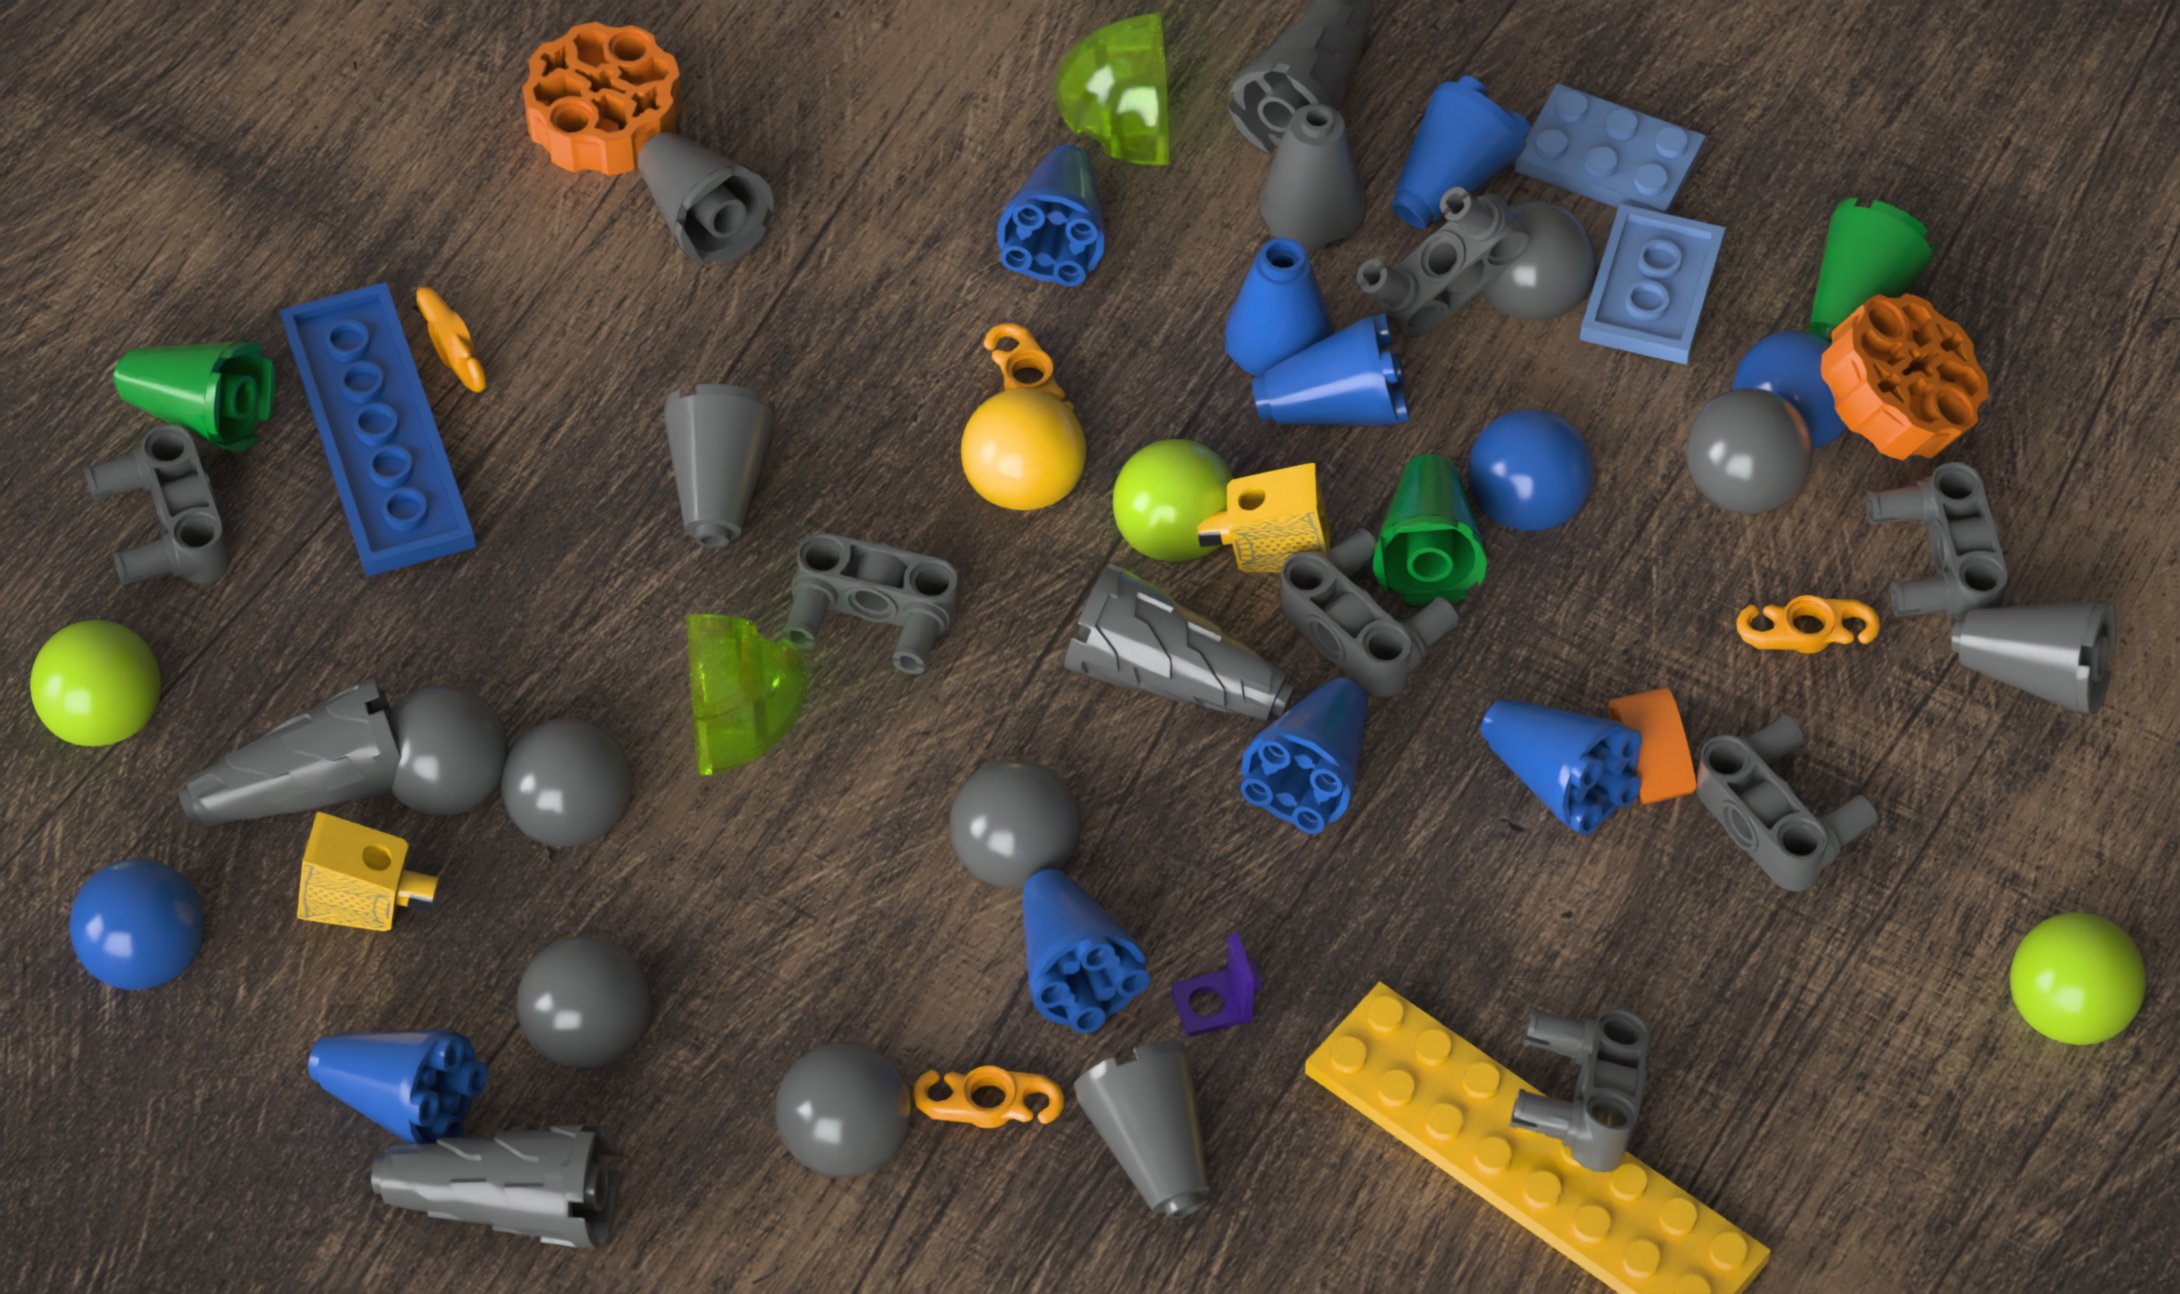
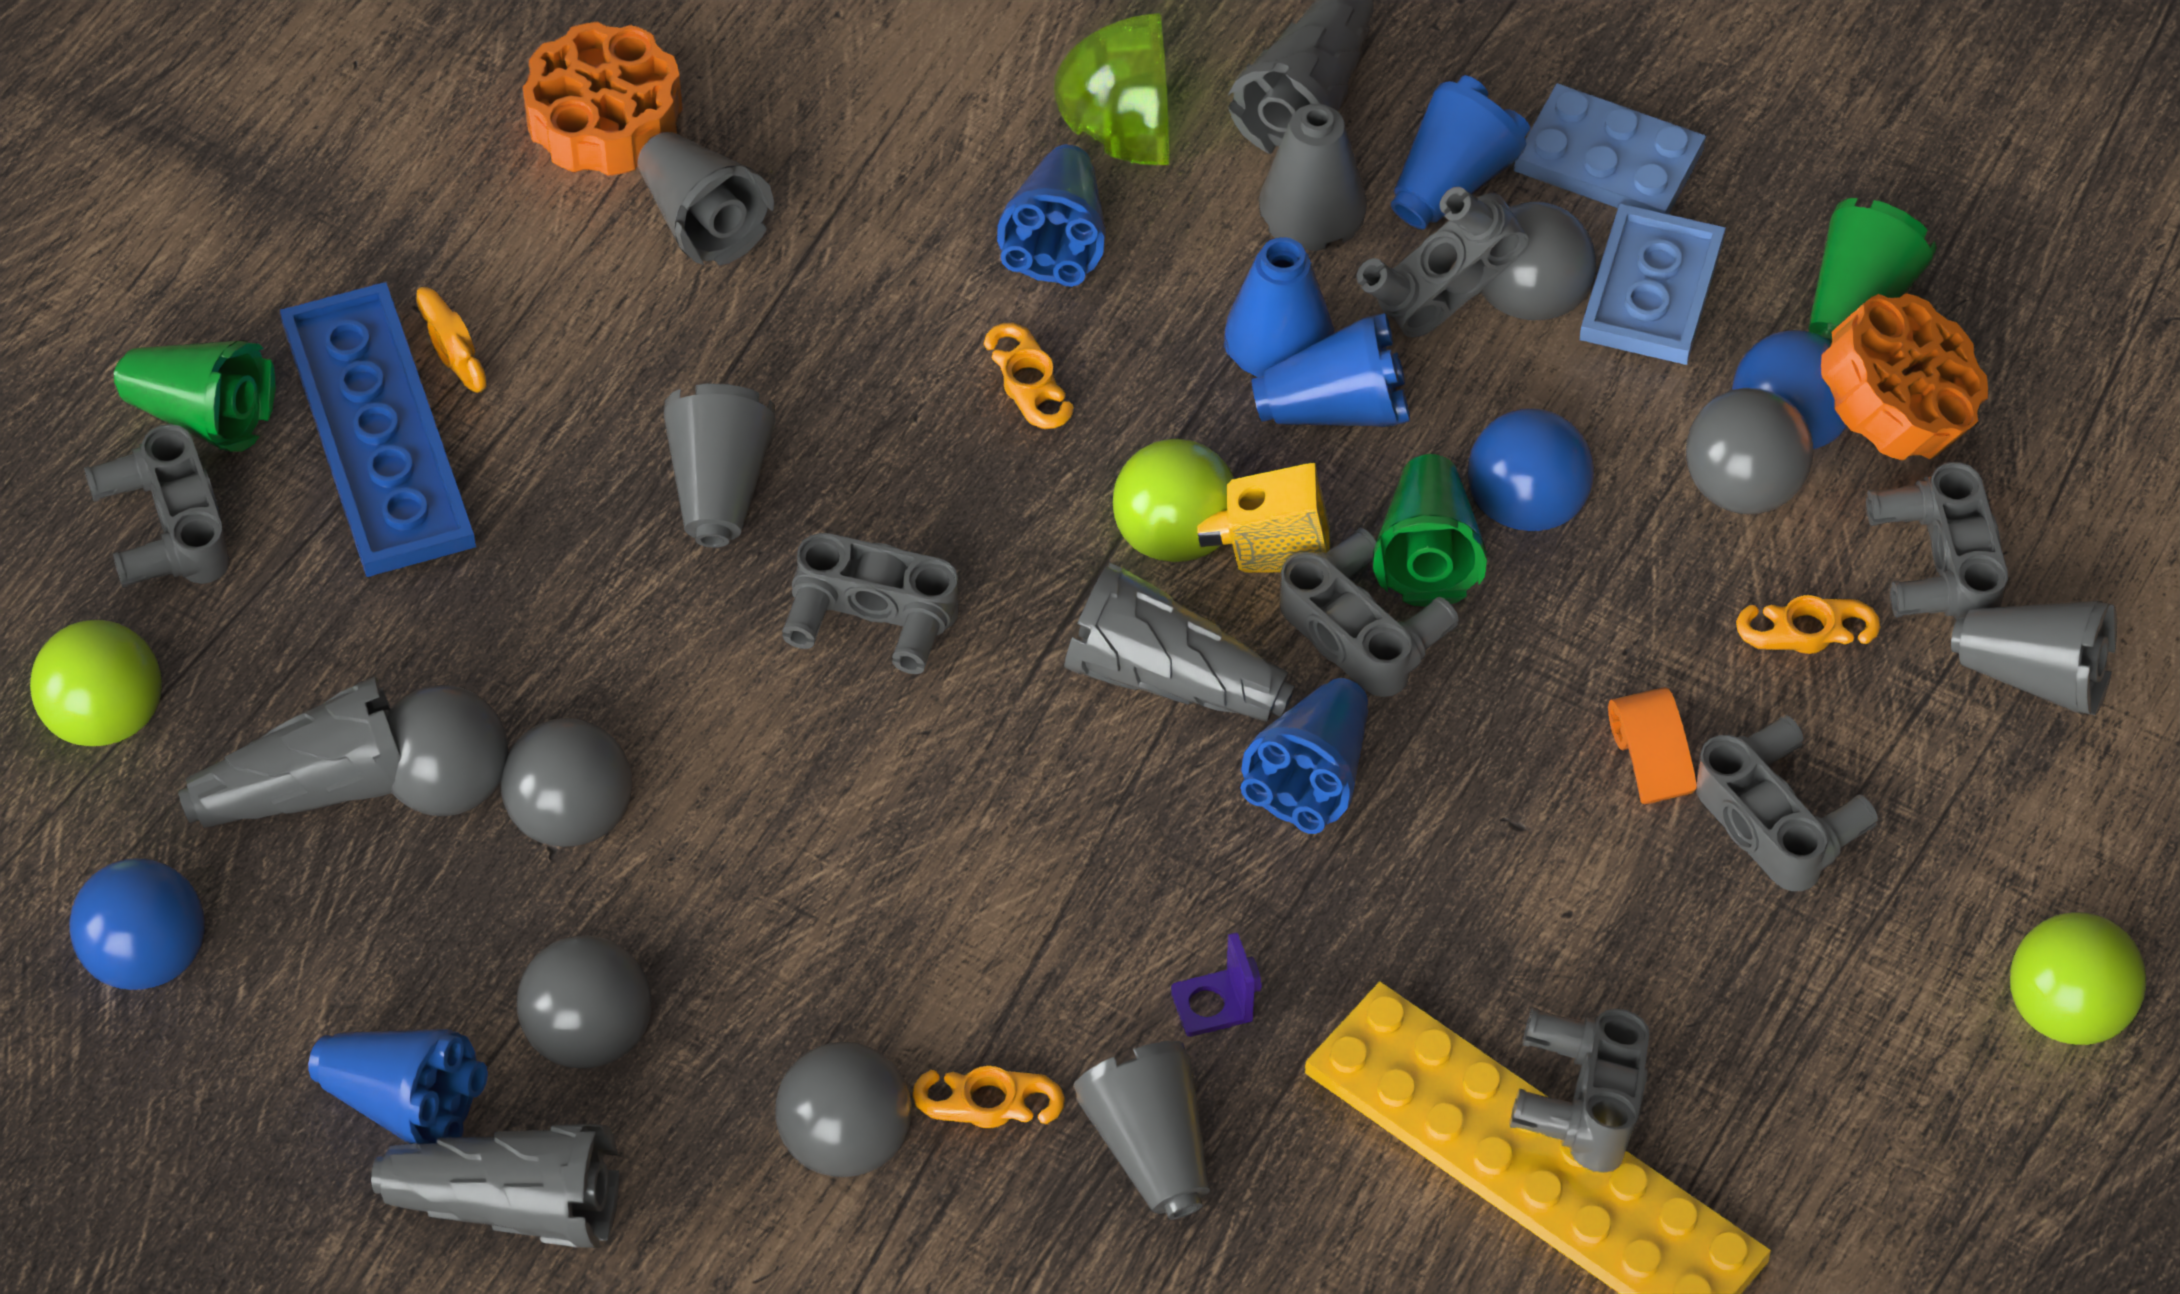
(358, 876): yellow torso -> none
(741, 690): clear neon green brick -> none
(1014, 822): dark grey piece -> none
(1023, 449): yellow piece -> none
(1077, 954): blue cone -> none
(1567, 759): blue cone -> none

